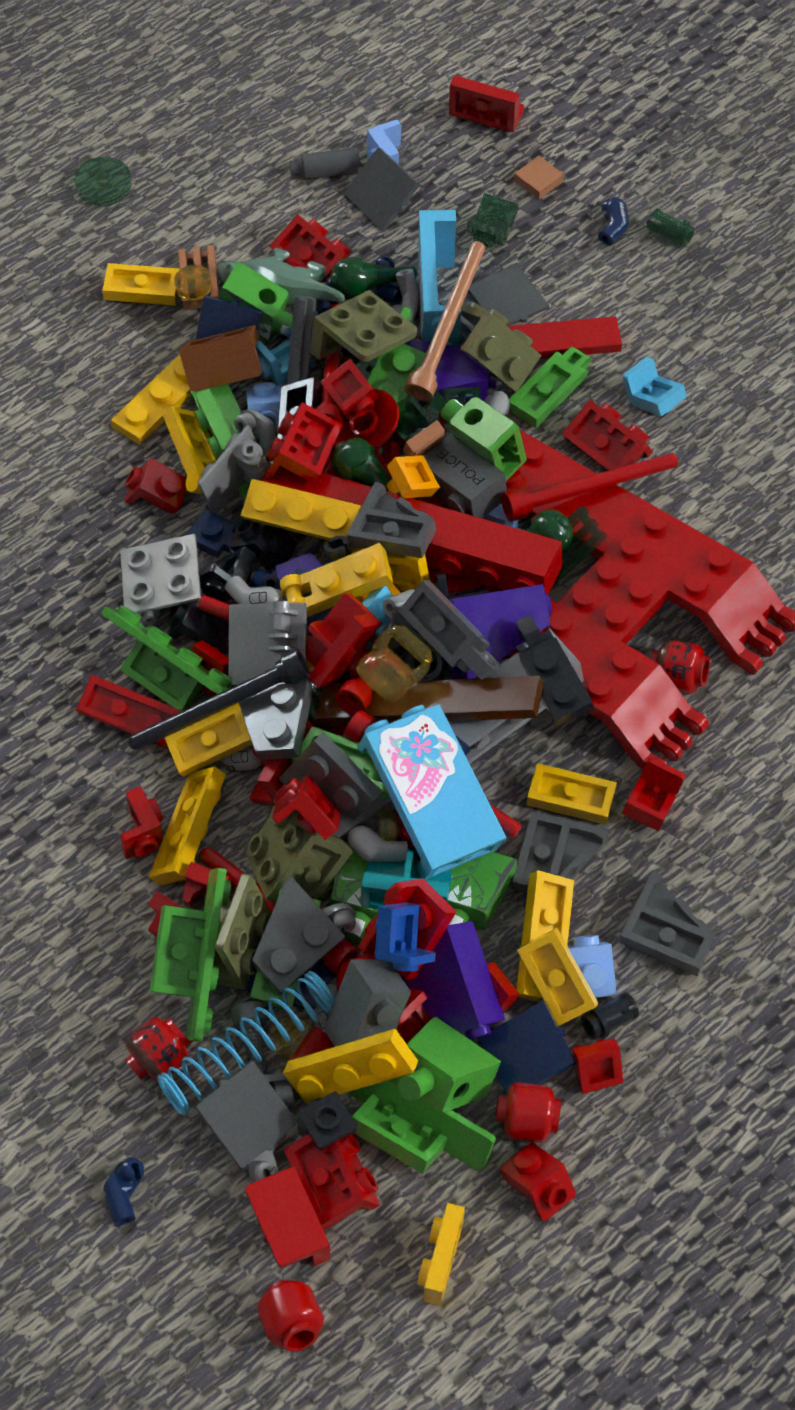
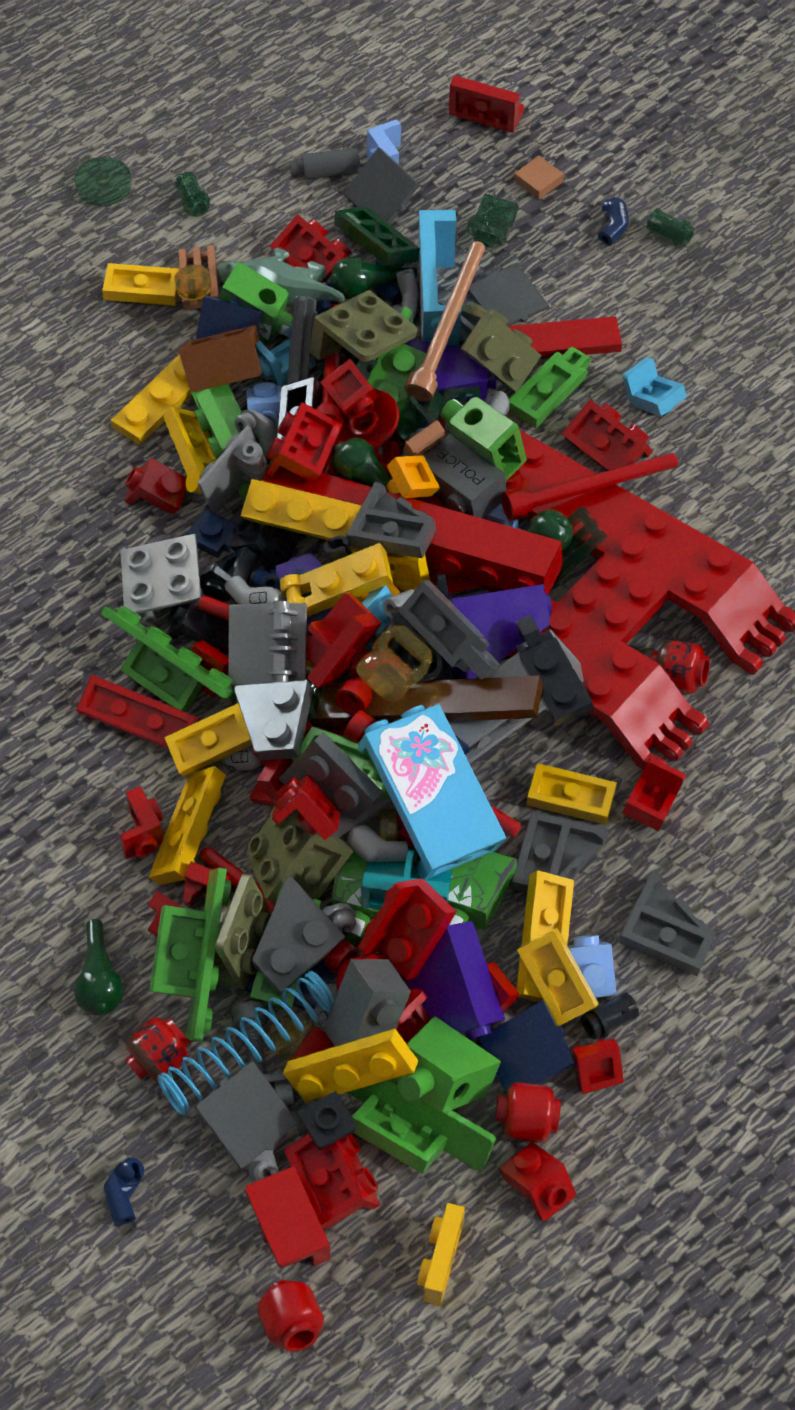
(98, 986): none -> dark green piece
(194, 199): none -> clear green pin
(289, 669): black piece -> none
(377, 236): none -> dark green plate
(398, 937): blue bracket -> none

